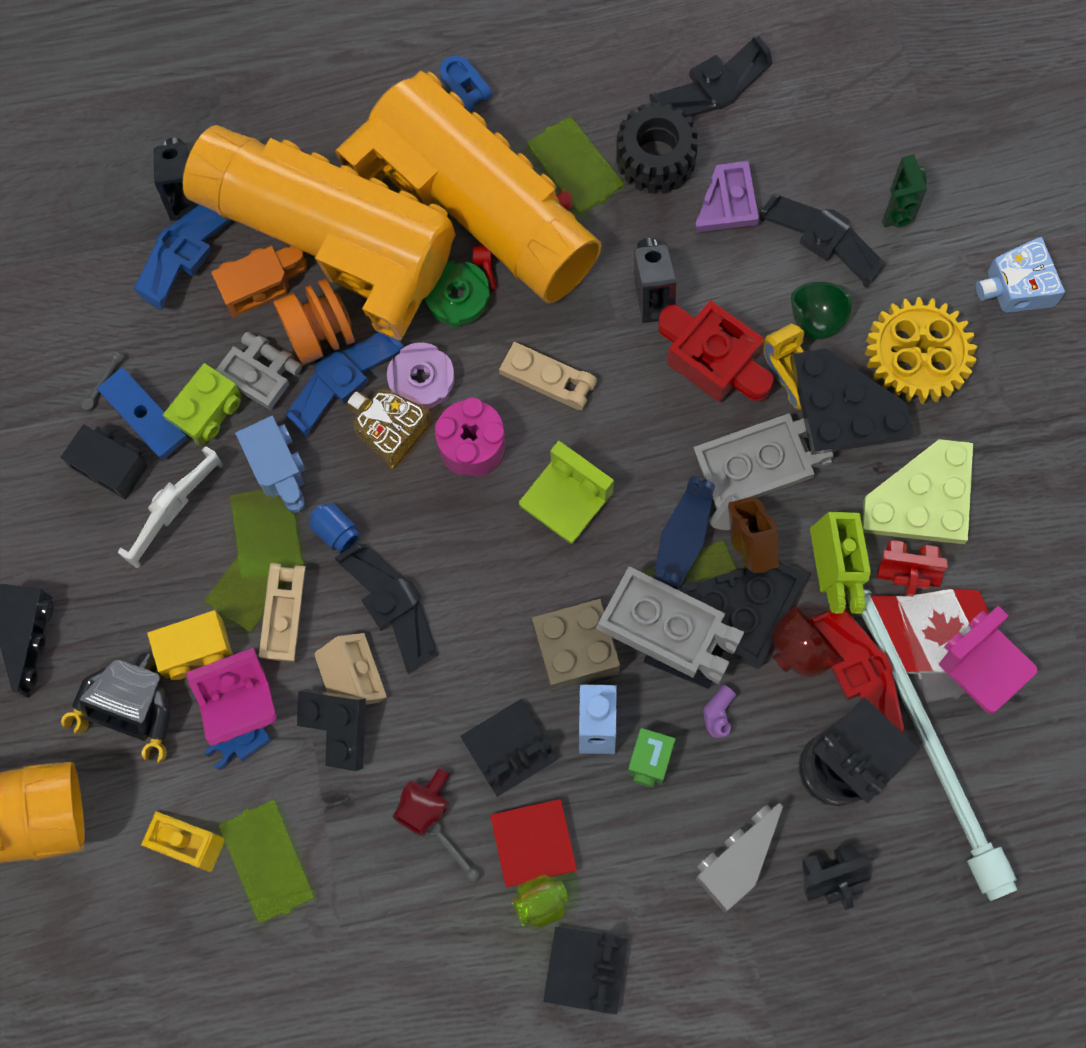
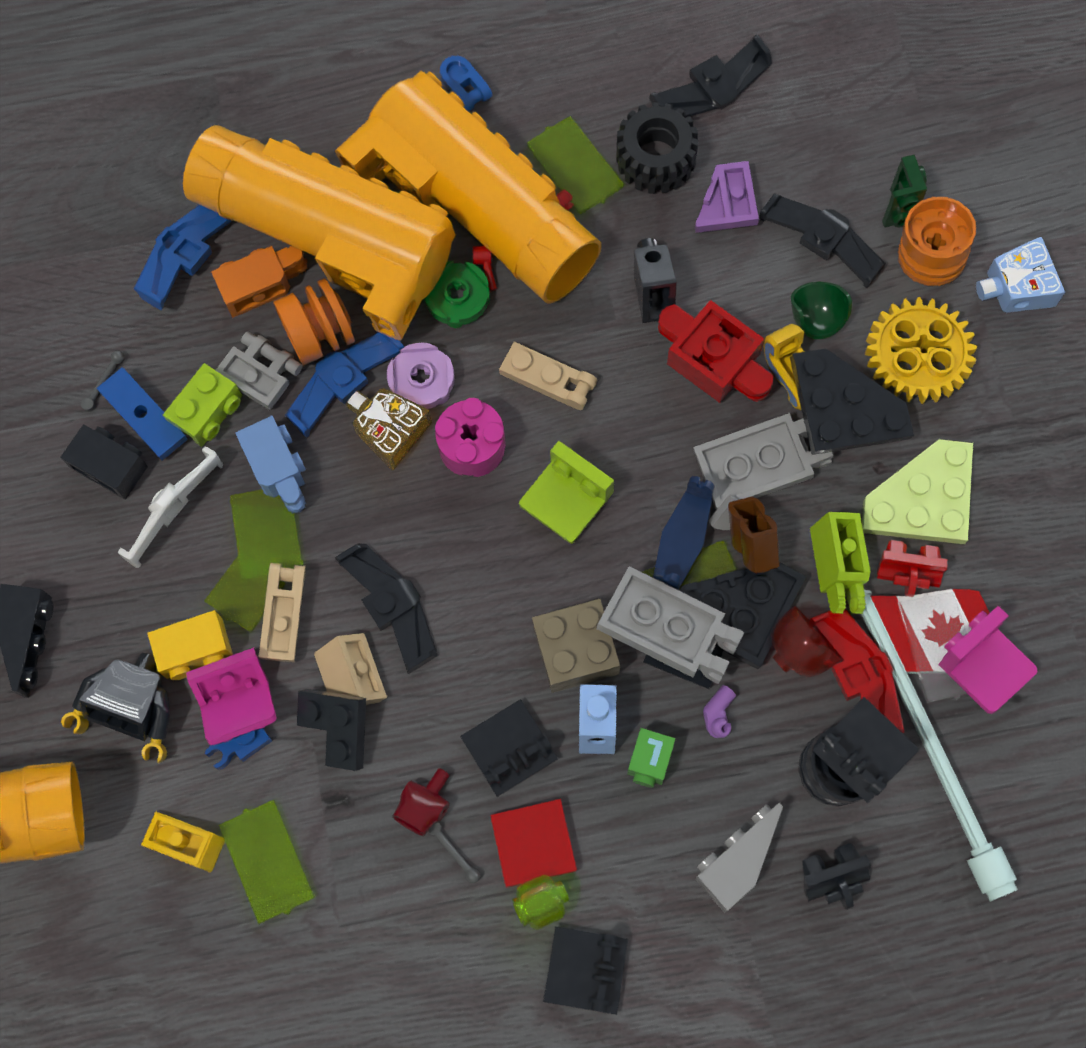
(168, 169): black torso -> none
(333, 527): blue brick -> none
(940, 226): none -> orange wheel

